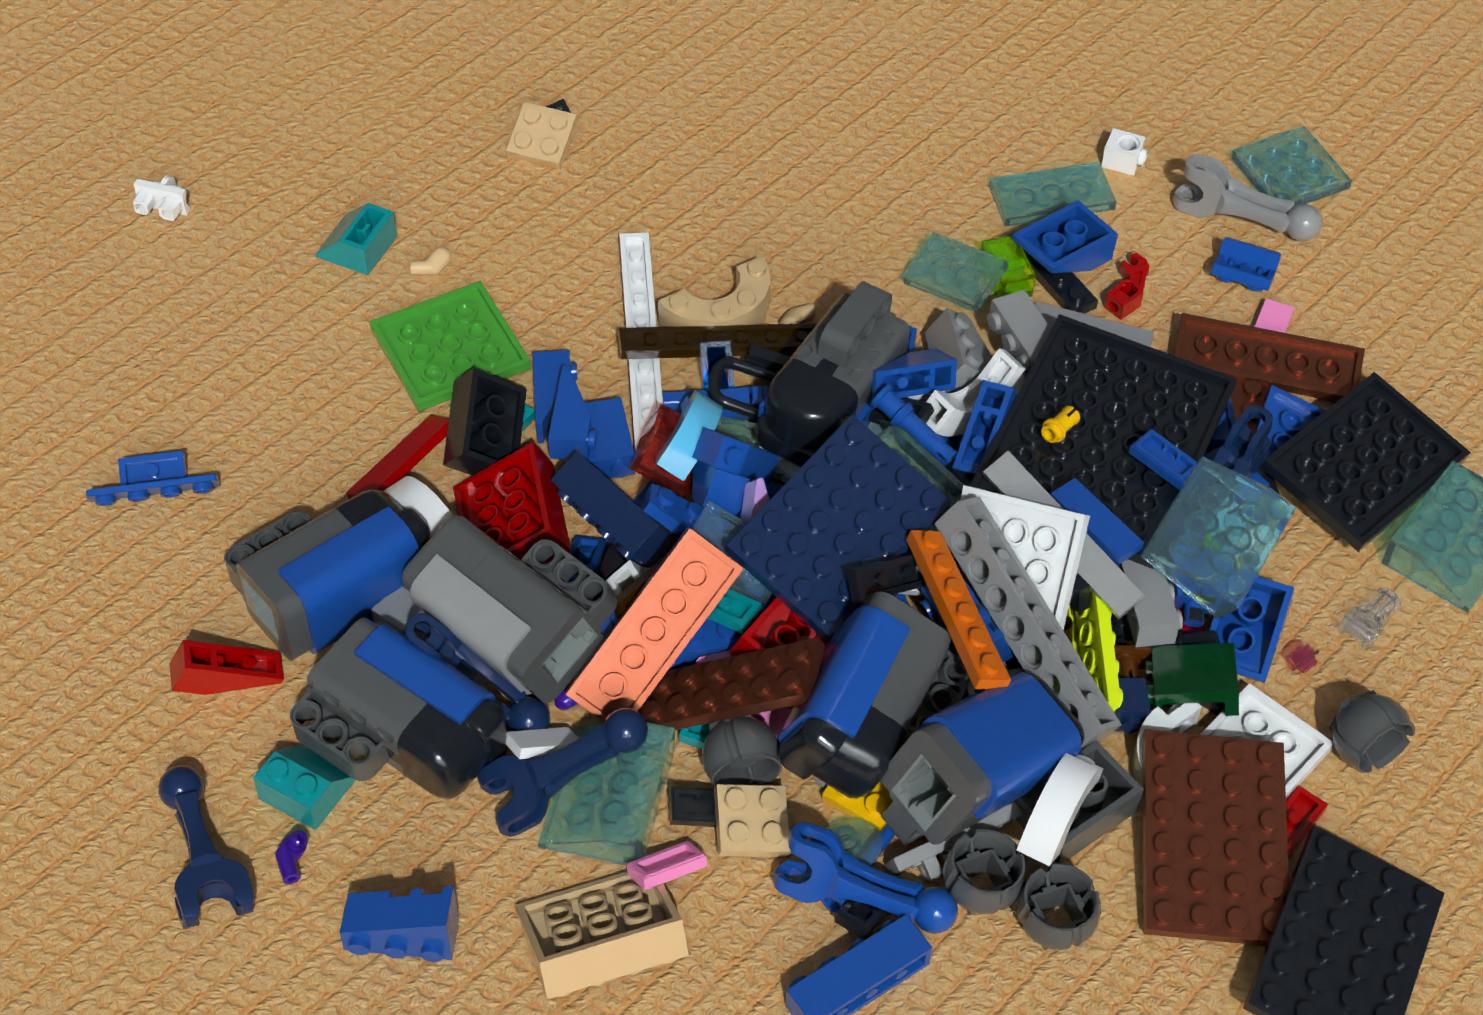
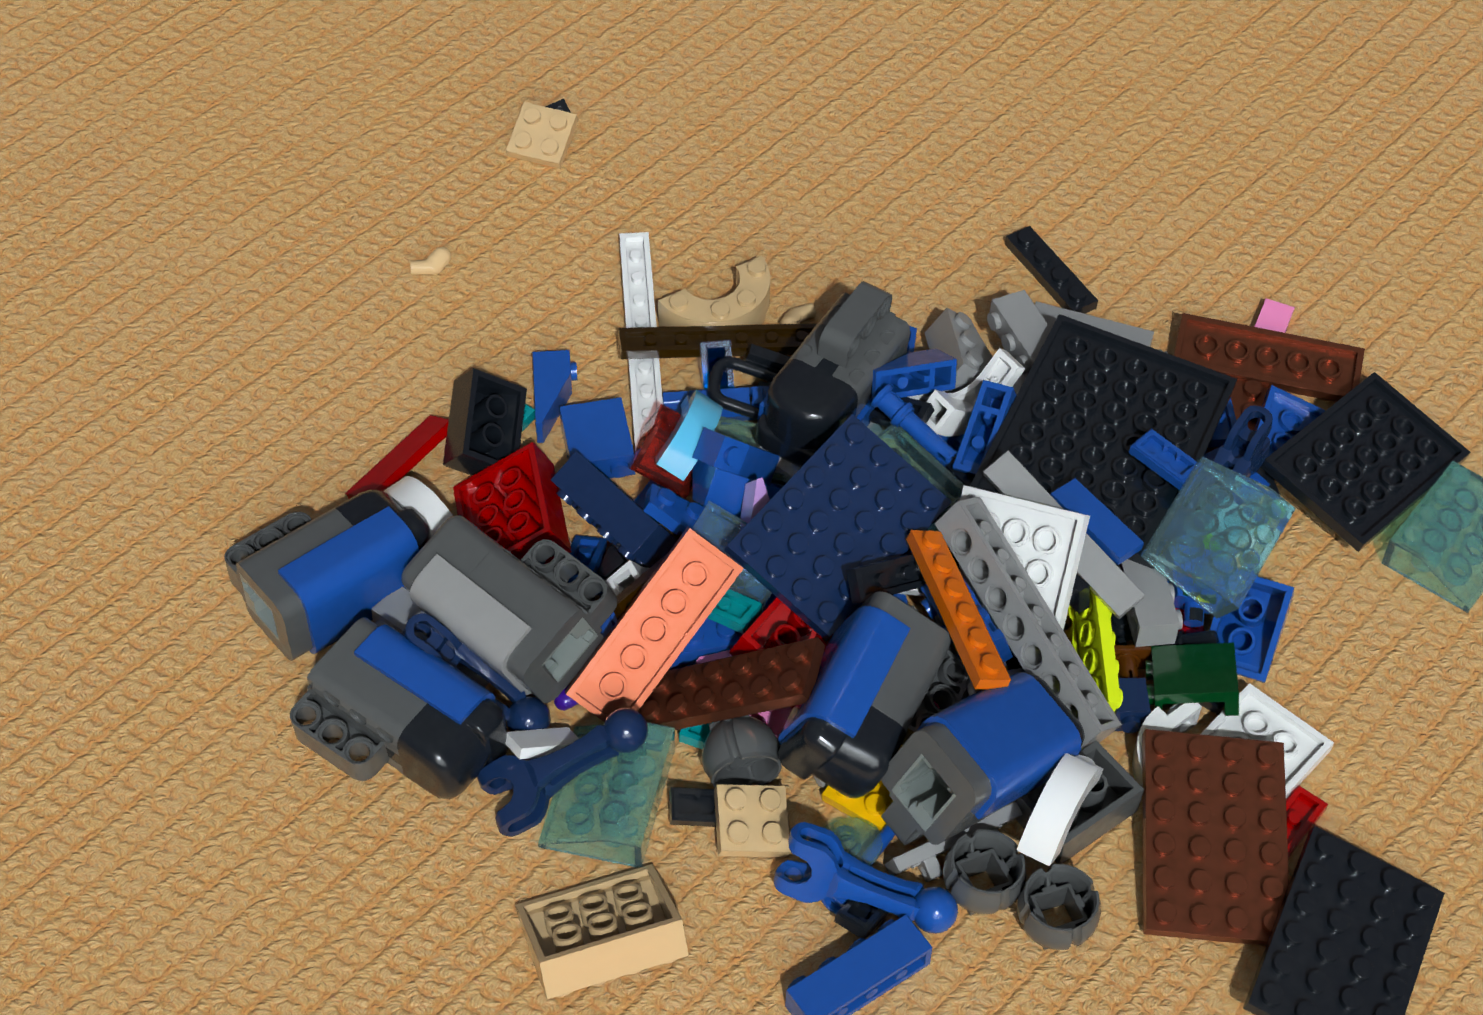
(150, 476): blue bracket -> none
(162, 195): white hips -> none
(208, 872): dark blue piece -> none
(222, 668): red slope -> none
(288, 855): dark purple arm -> none
(301, 784): teal slope -> none
(360, 238): teal slope -> none
(401, 924): blue wedge -> none
(445, 339): bright green plate -> none
(570, 421): blue slope -> none
(666, 865): bright pink tile -> none
(954, 271): clear light blue plate -> none
(1019, 273): clear neon green brick -> none
(1037, 194): clear light blue plate -> none
(1055, 429): yellow pin -> none
(1069, 240): blue slope -> none
(1118, 298): red piece -> none
(1124, 152): white brick -> none
(1223, 194): light grey piece -> none
(1246, 264): blue bracket -> none
(1291, 167): clear light blue plate -> none
(1303, 659): clear pink plate -> none
(1370, 618): clear connector -> none
(1370, 730): dark grey piece -> none

